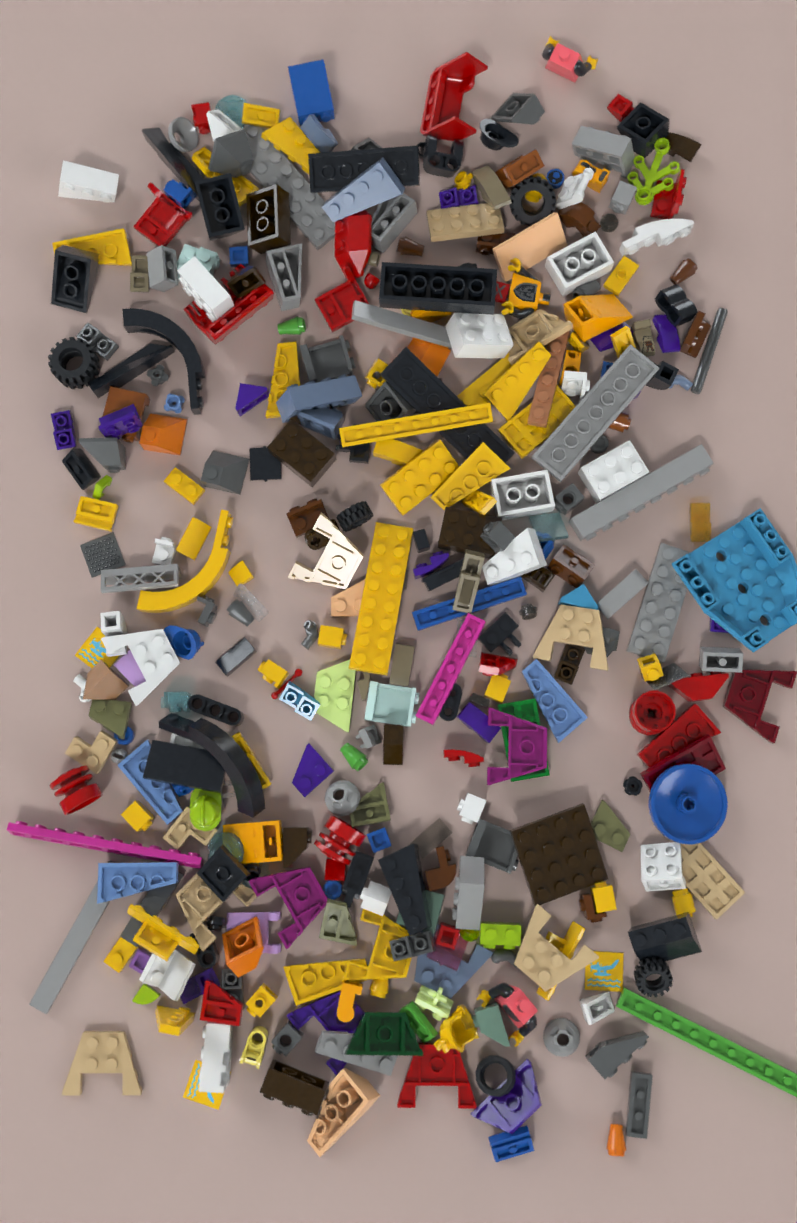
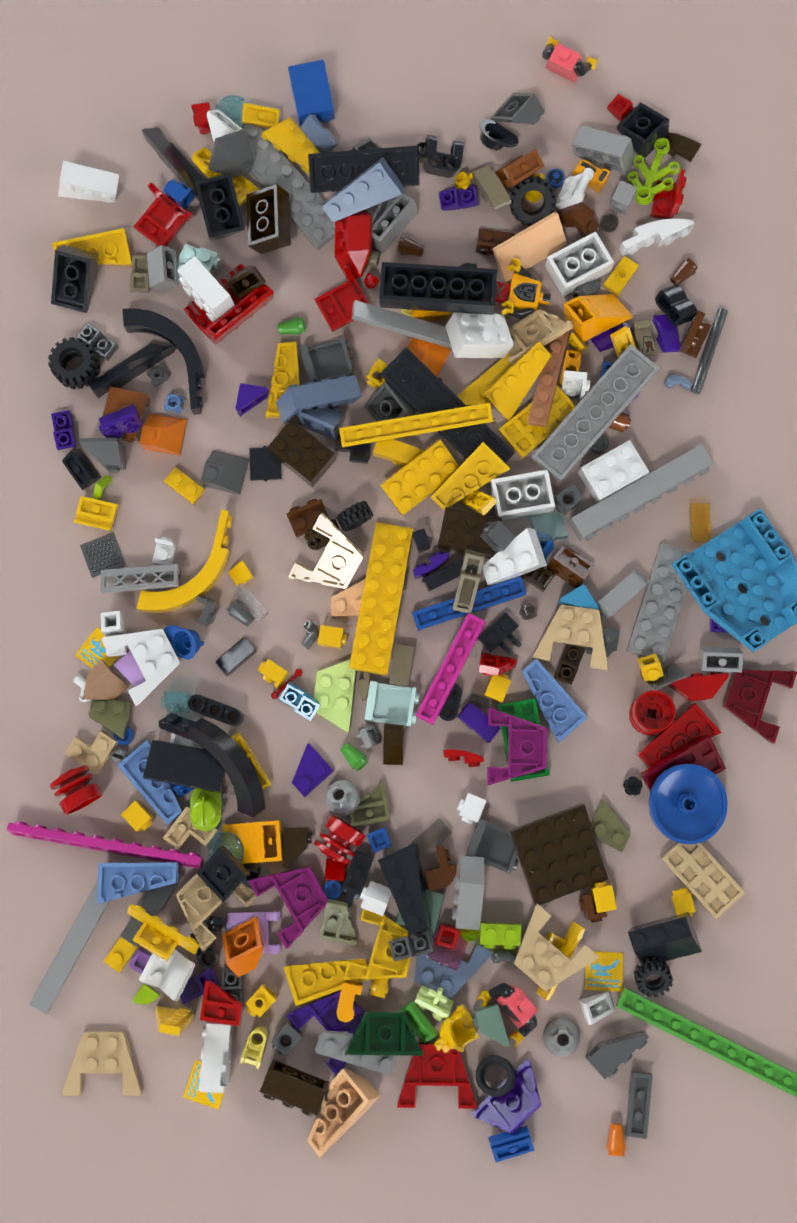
(187, 133): light grey piece -> none
(193, 538): yellow slope -> none
(238, 256): blue plate -> none
(285, 272): light grey wedge -> none
(445, 98): red windscreen -> none
(464, 222): tan plate -> none
(662, 867): white bracket -> none
(664, 376): black brick -> none

